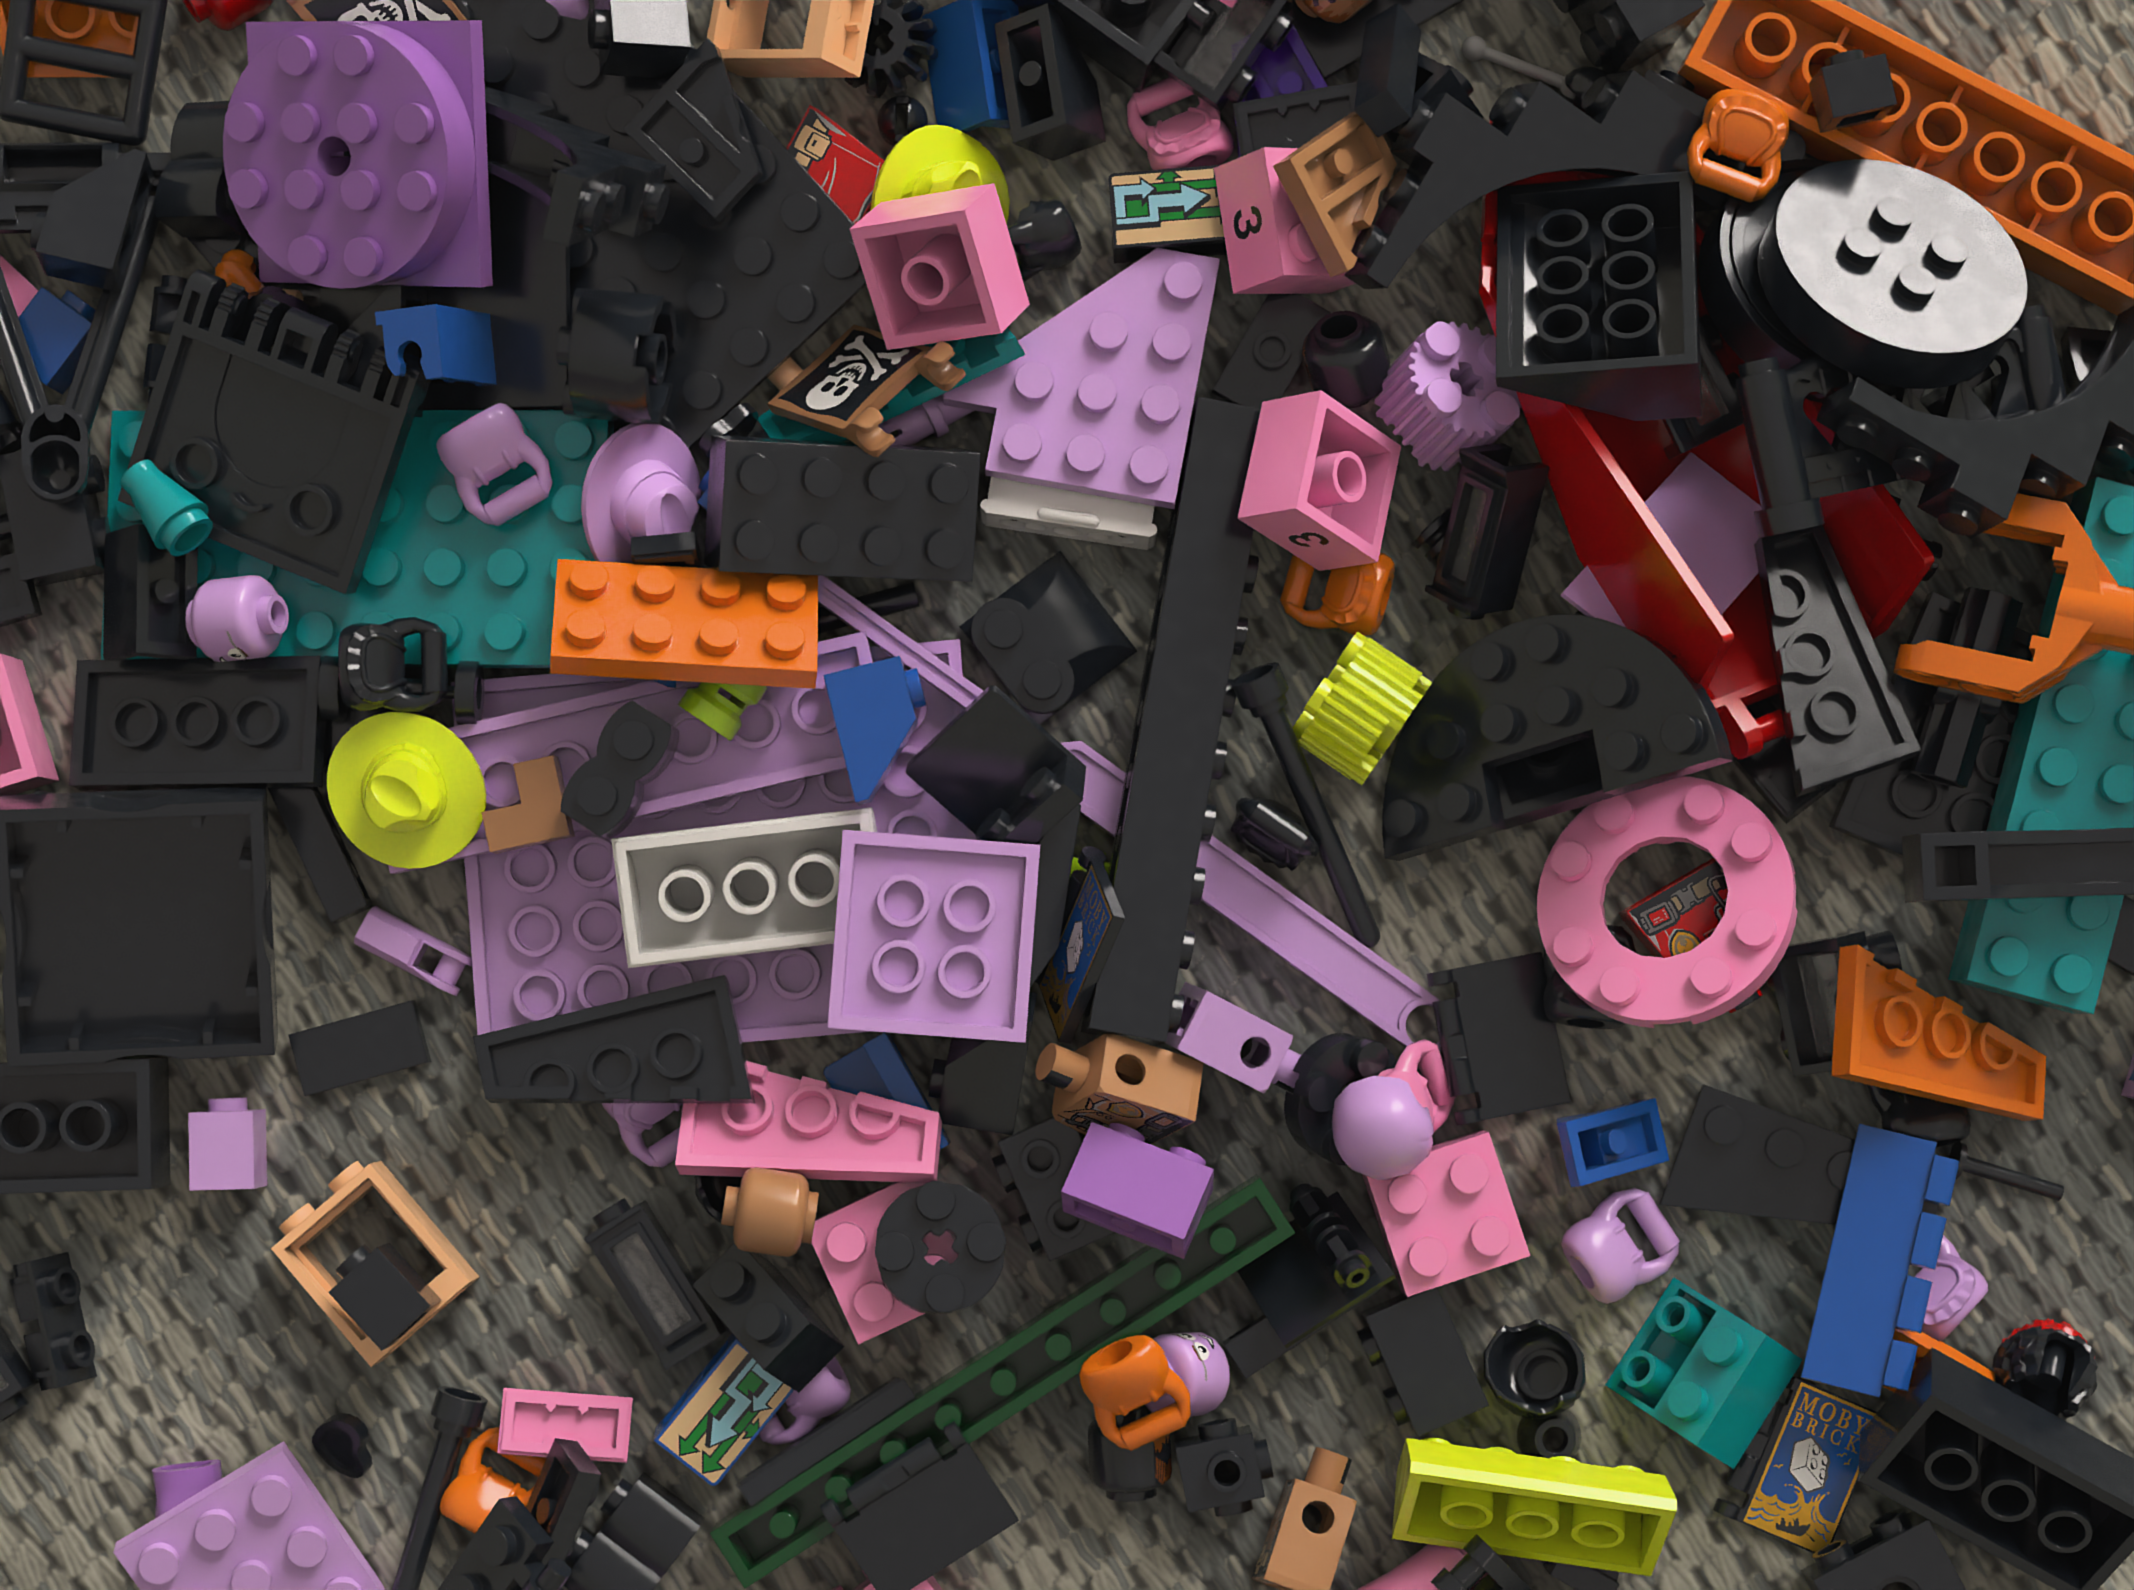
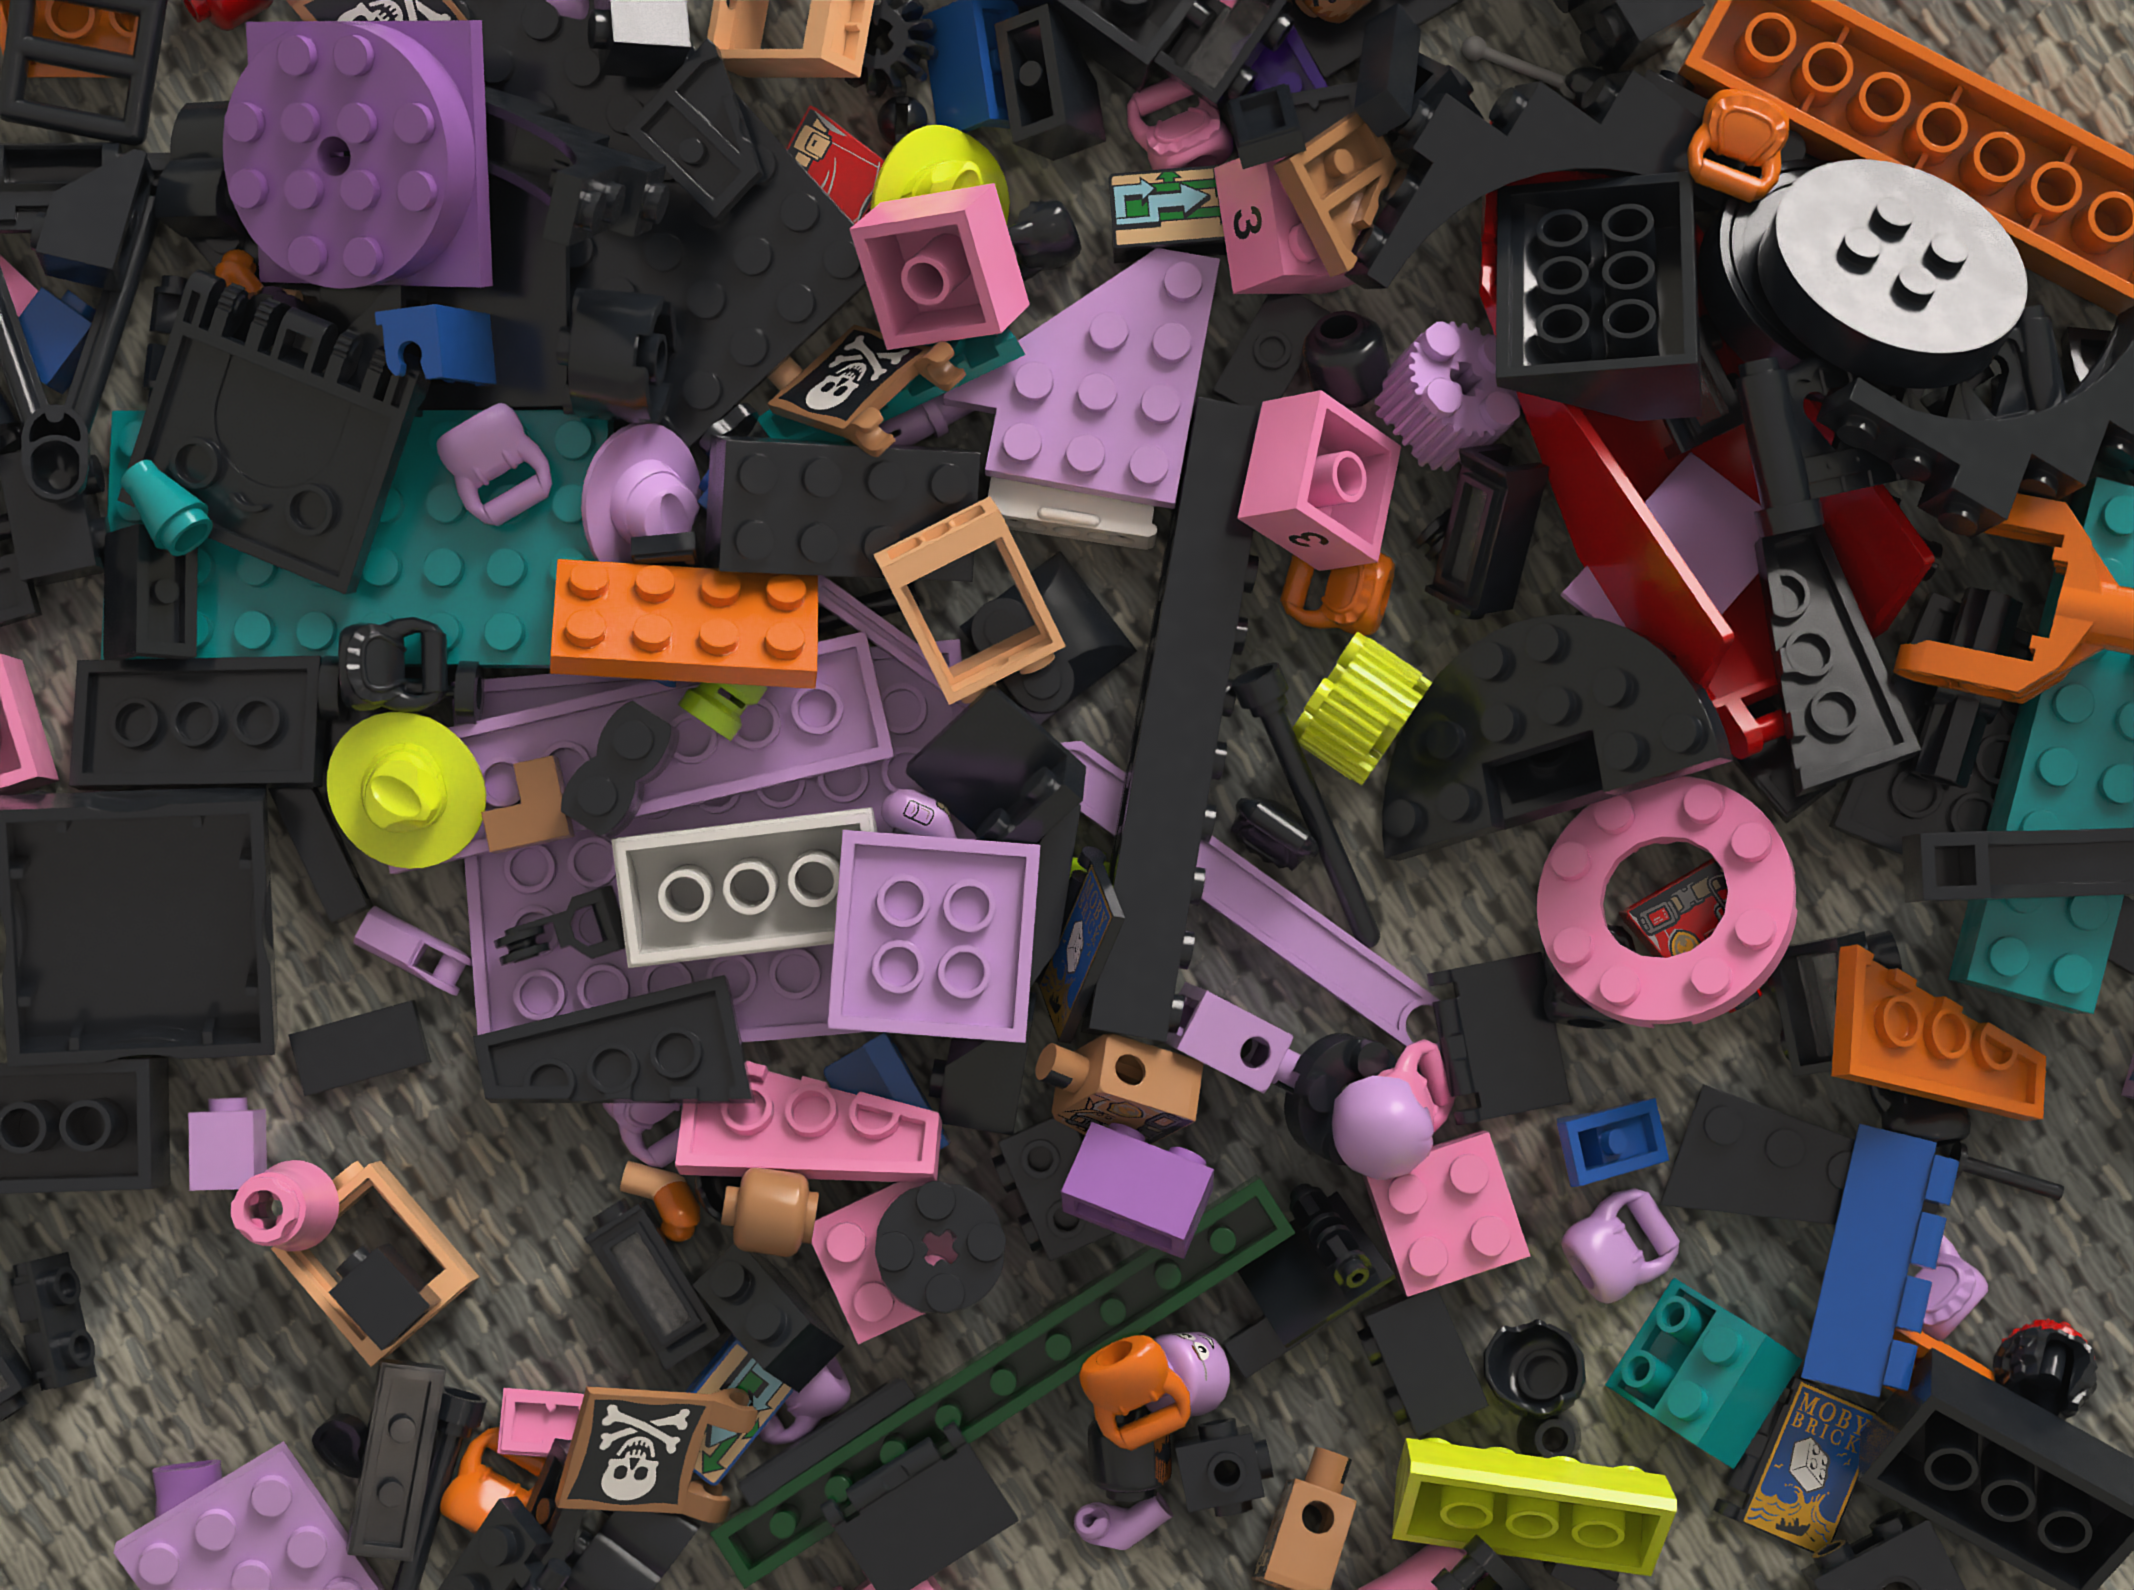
(237, 618): lavender head -> none
(307, 1202): none -> bright pink plant
(396, 1460): none -> black tile
(522, 938): none -> black piece
(642, 1448): none -> flag
(671, 1197): none -> arm
(874, 719): blue slope -> none
(917, 814): none -> lavender arm
(943, 544): none -> light nougat window
(1120, 1526): none -> lavender arm
(1265, 126): none -> black tile
(1852, 90): black plate -> none

